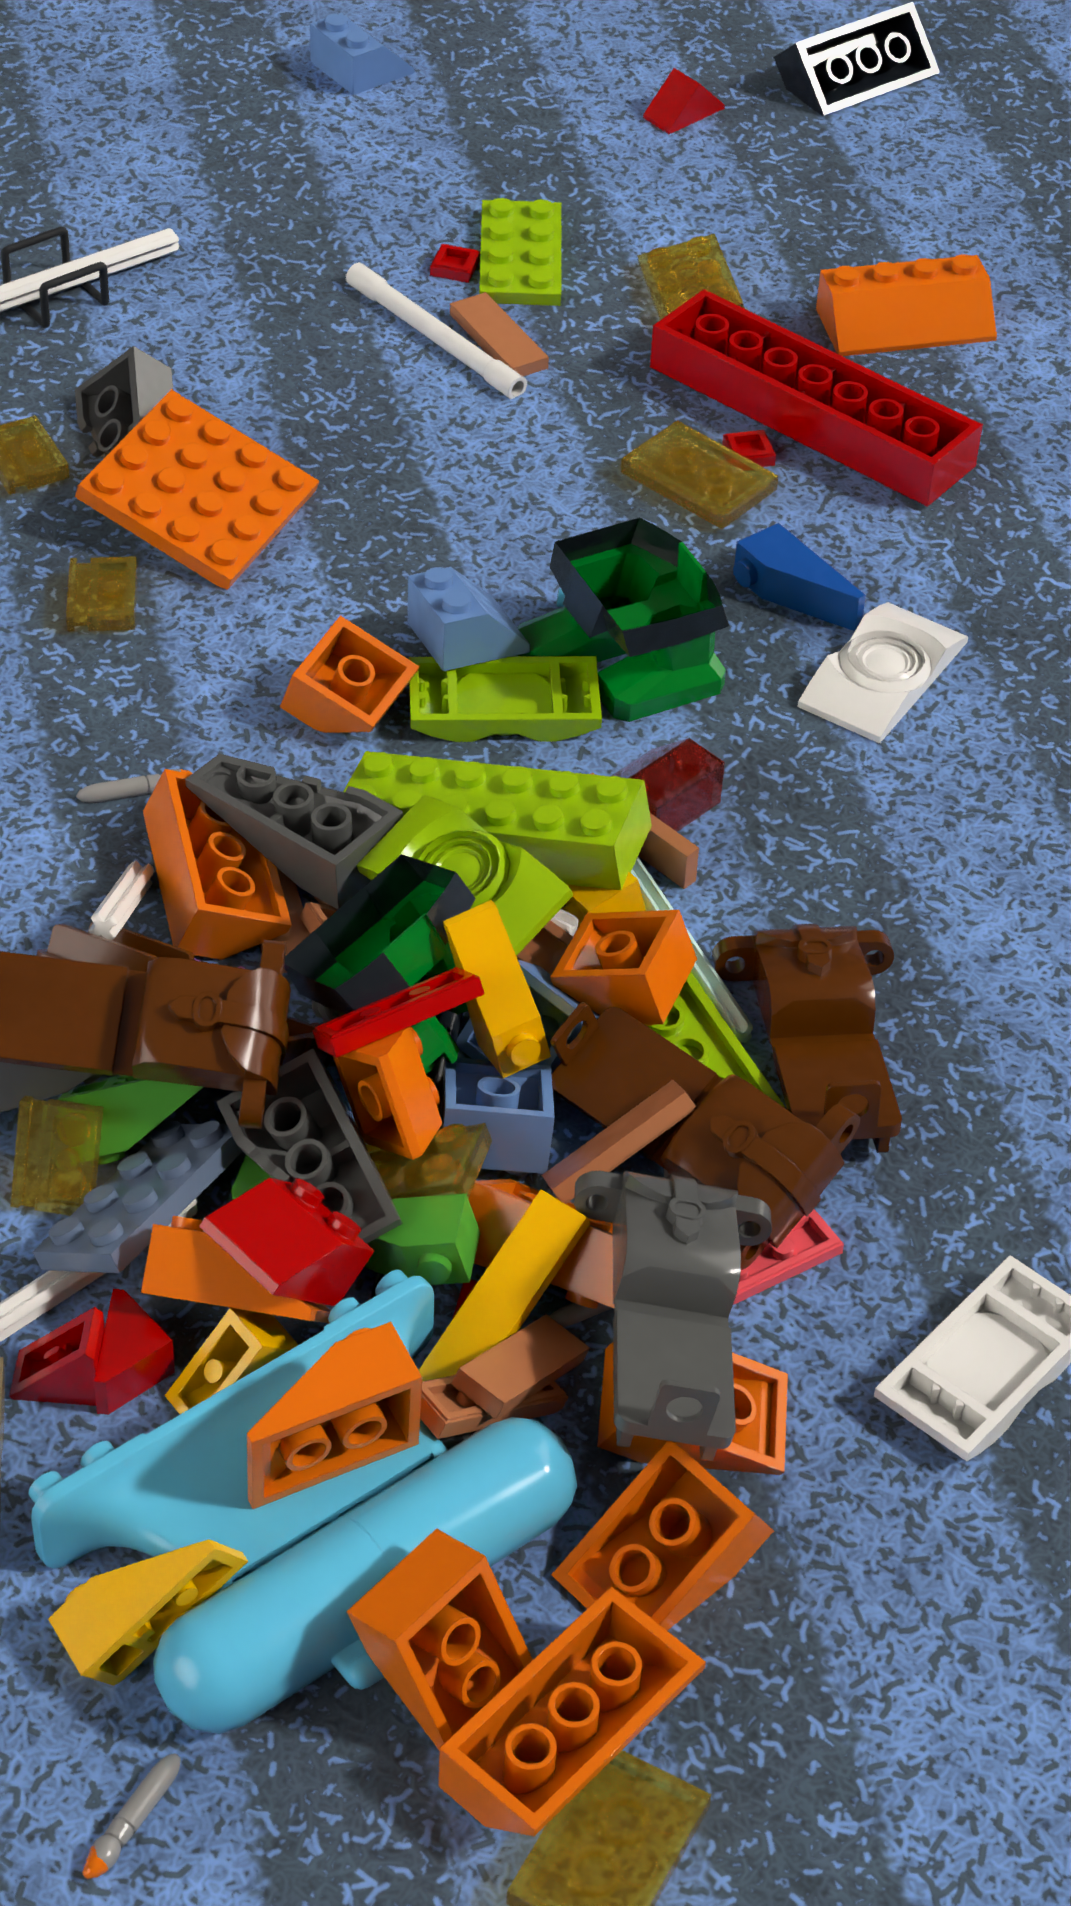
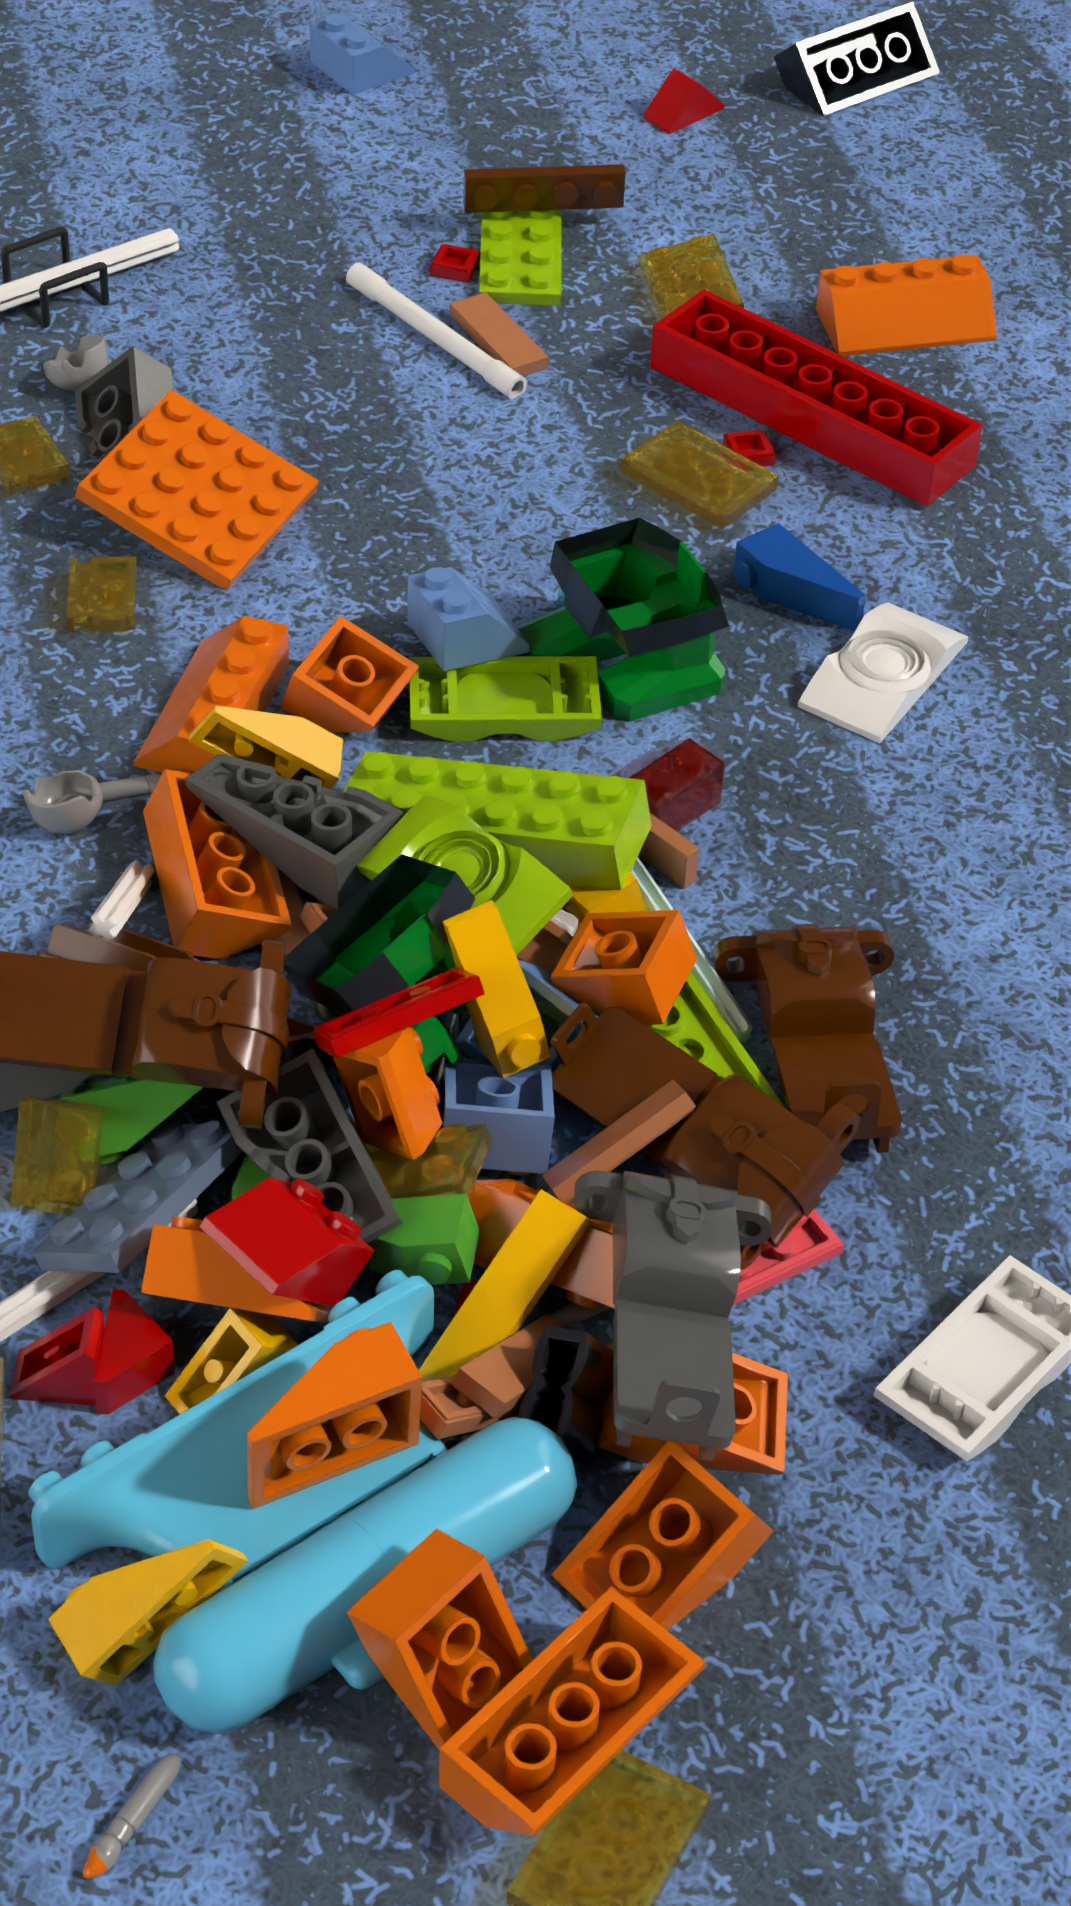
(65, 801): none -> light grey hair
(74, 368): none -> light grey hair
(229, 669): none -> orange slope
(272, 739): none -> yellow slope
(544, 188): none -> reddish brown plate
(568, 1388): none -> black brick

